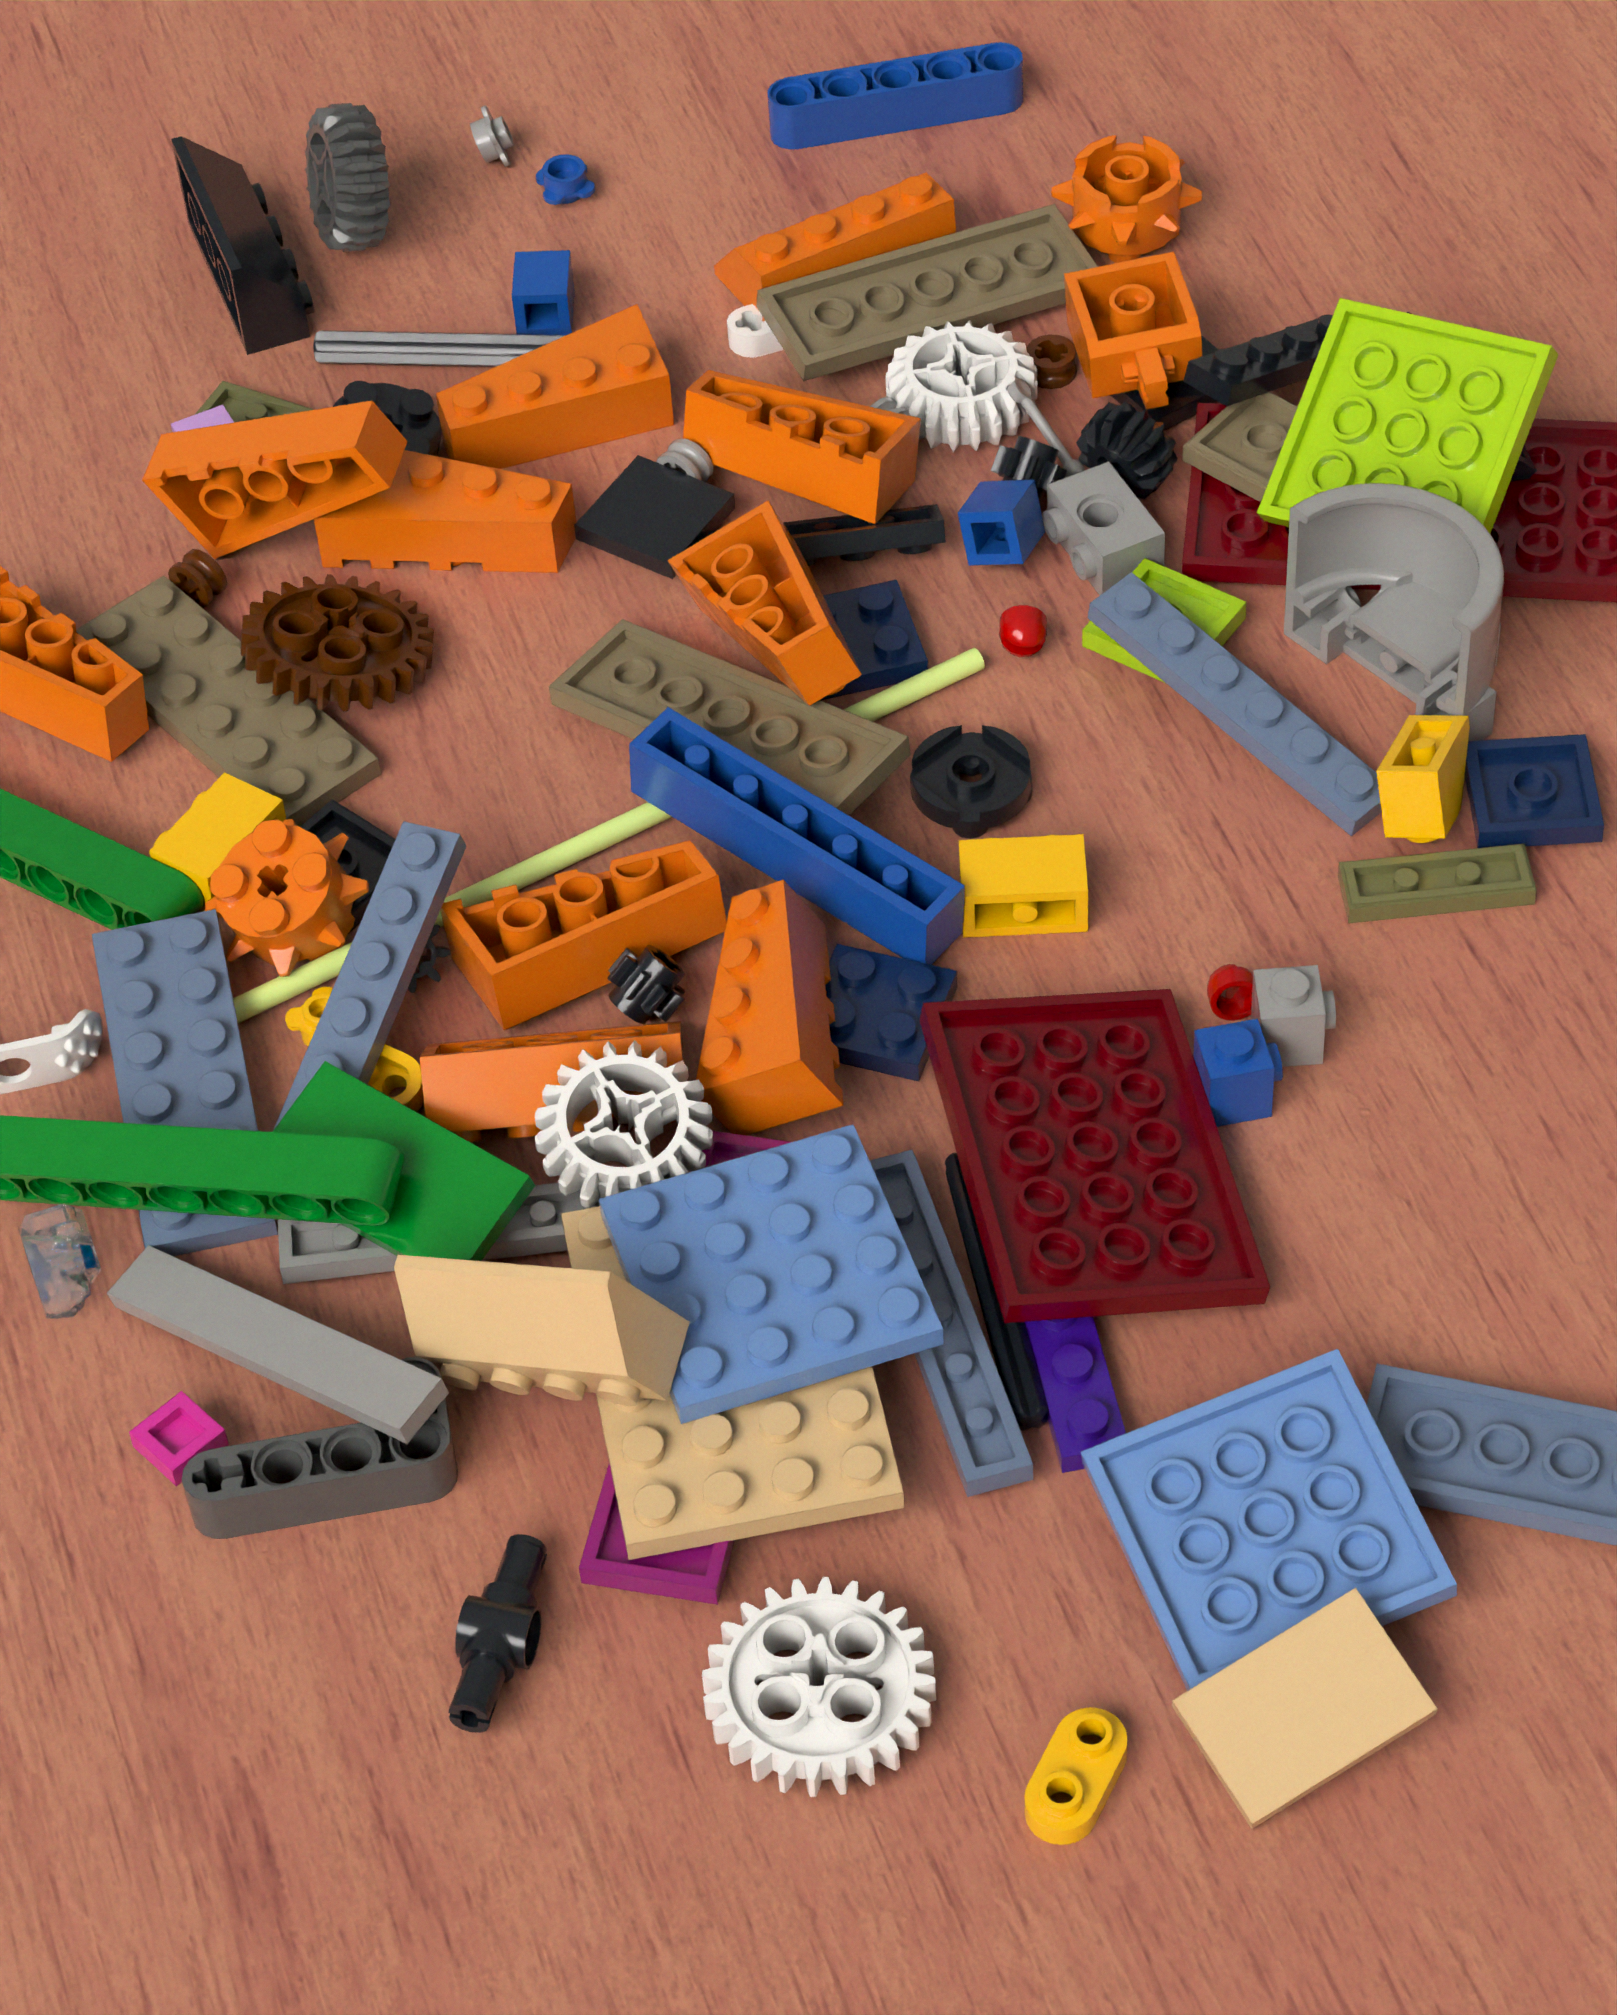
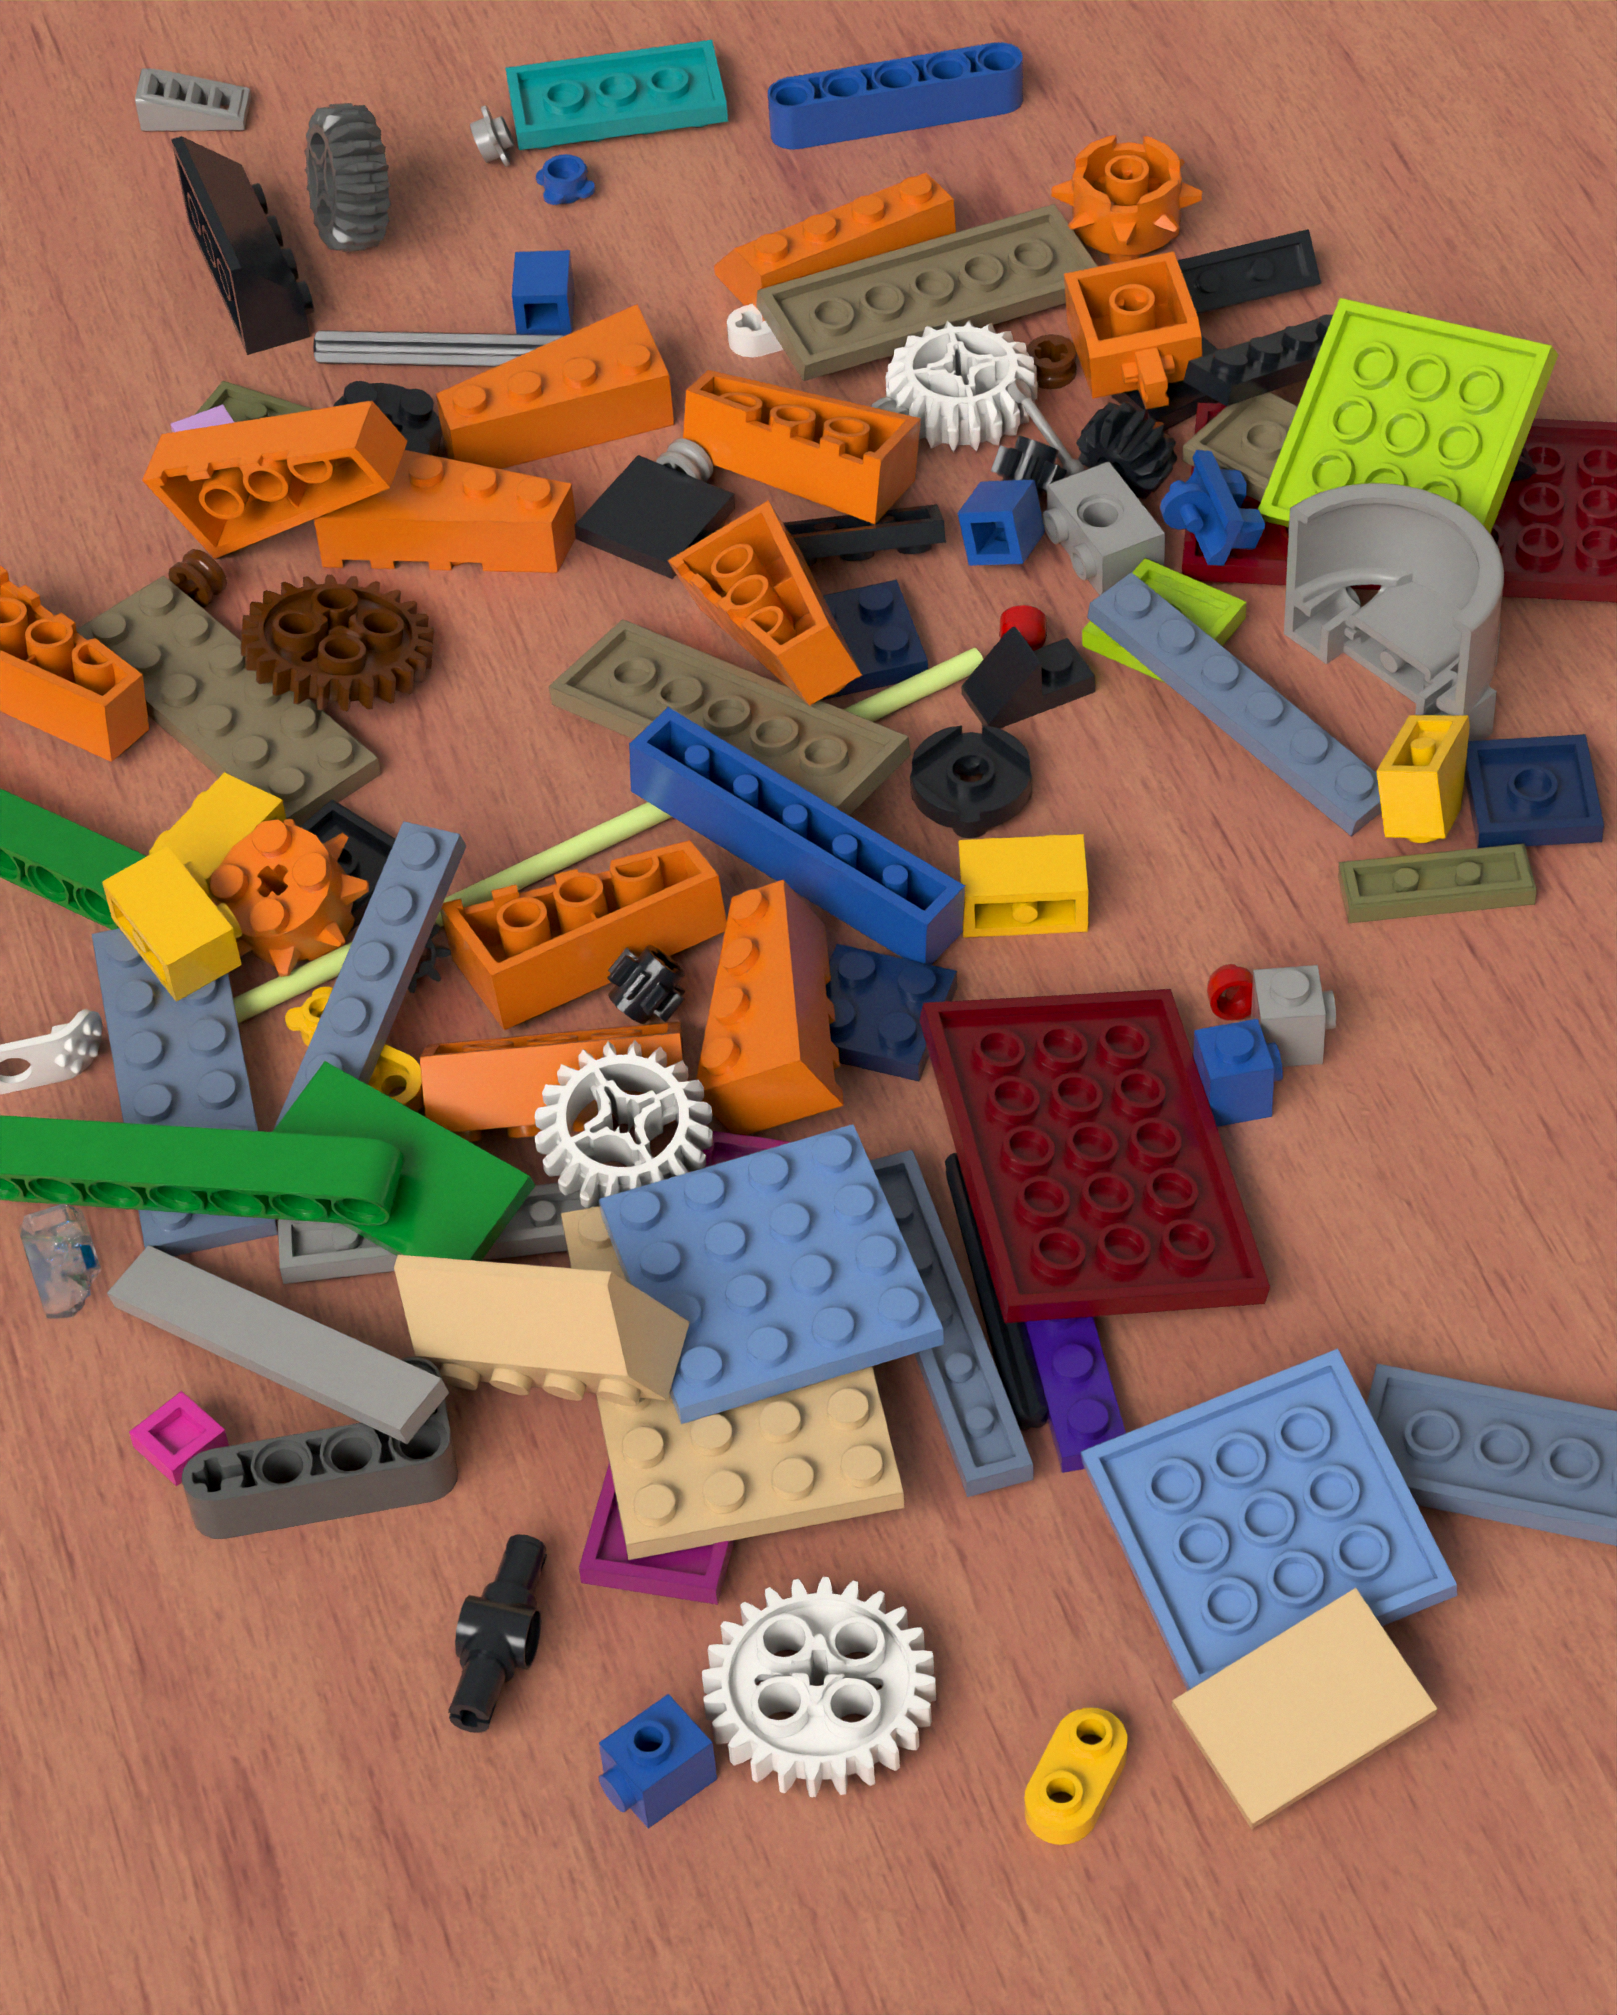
(174, 922): none -> yellow brick
(189, 103): none -> light grey slope
(616, 94): none -> teal plate
(656, 1762): none -> blue brick
(1023, 682): none -> black slope
(1211, 509): none -> blue hips
(1251, 271): none -> black plate

